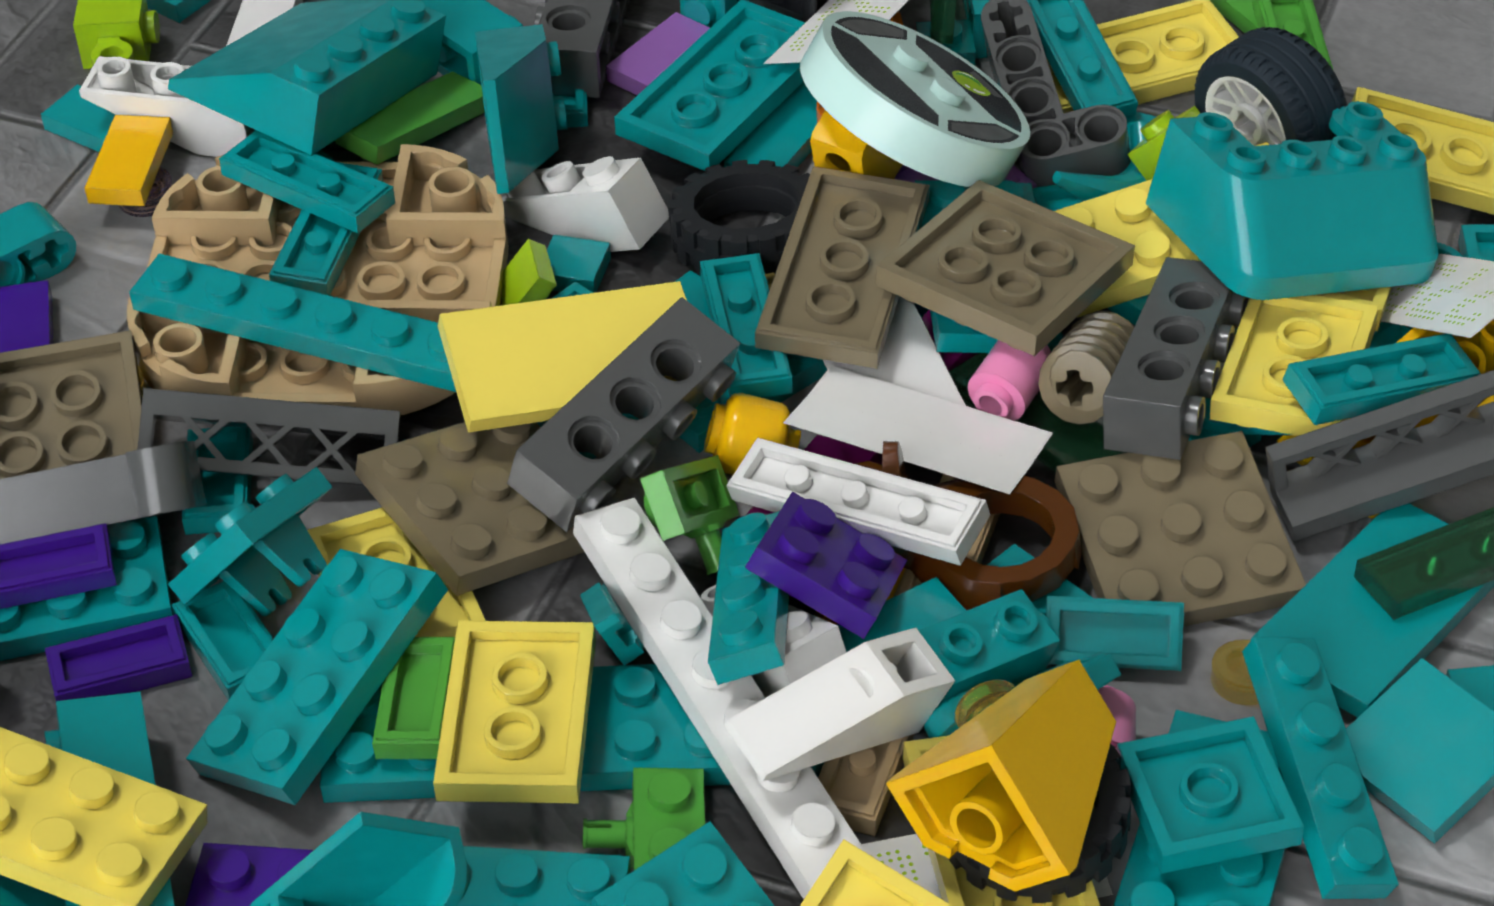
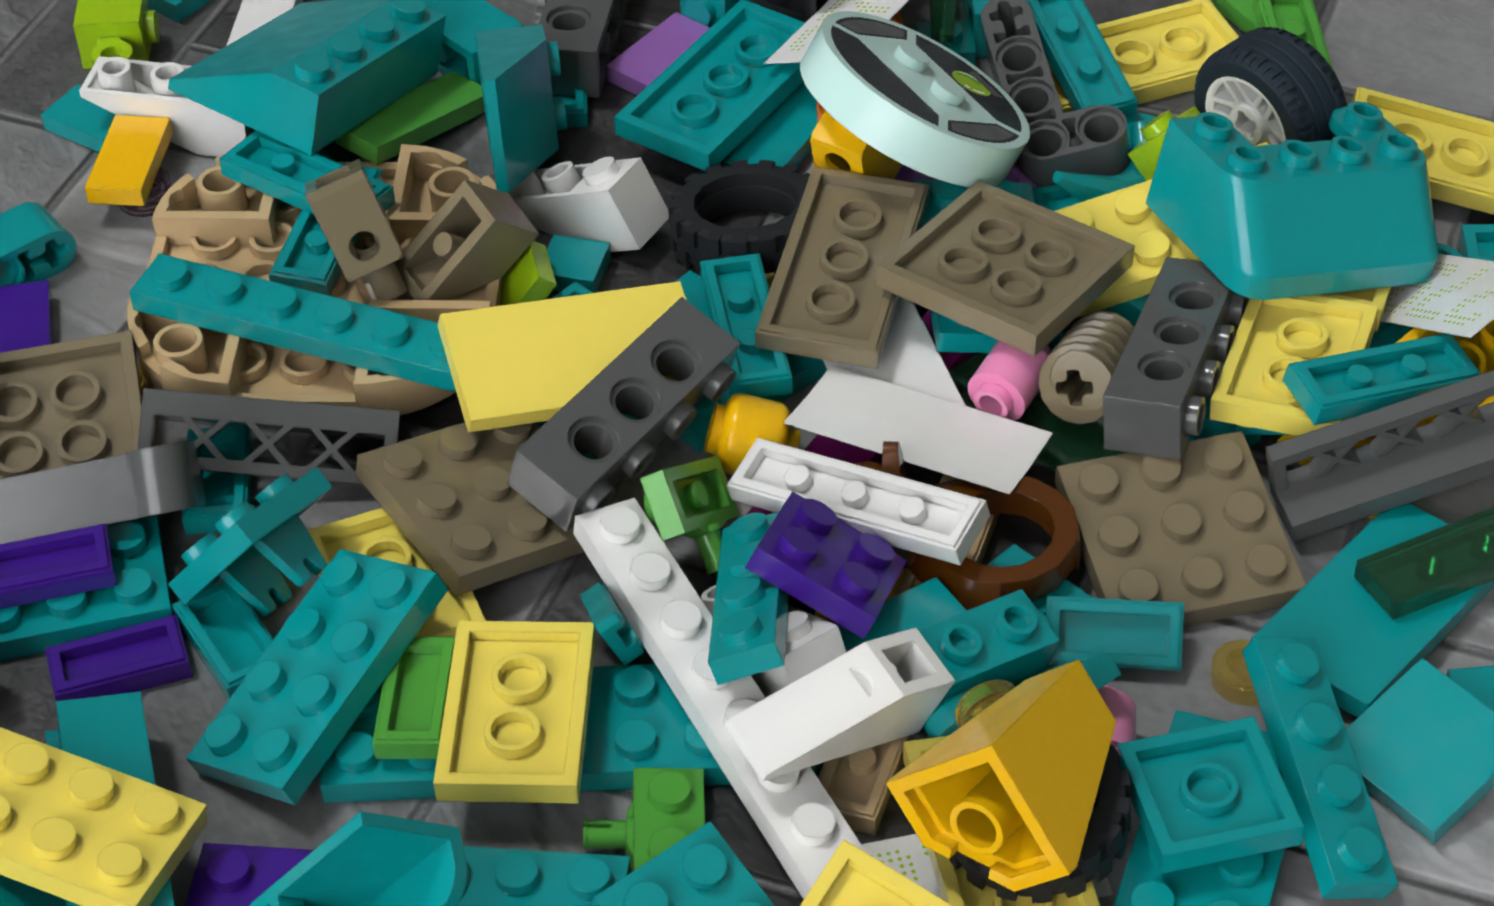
(348, 205): none -> dark tan torso
(466, 244): none -> dark tan slope

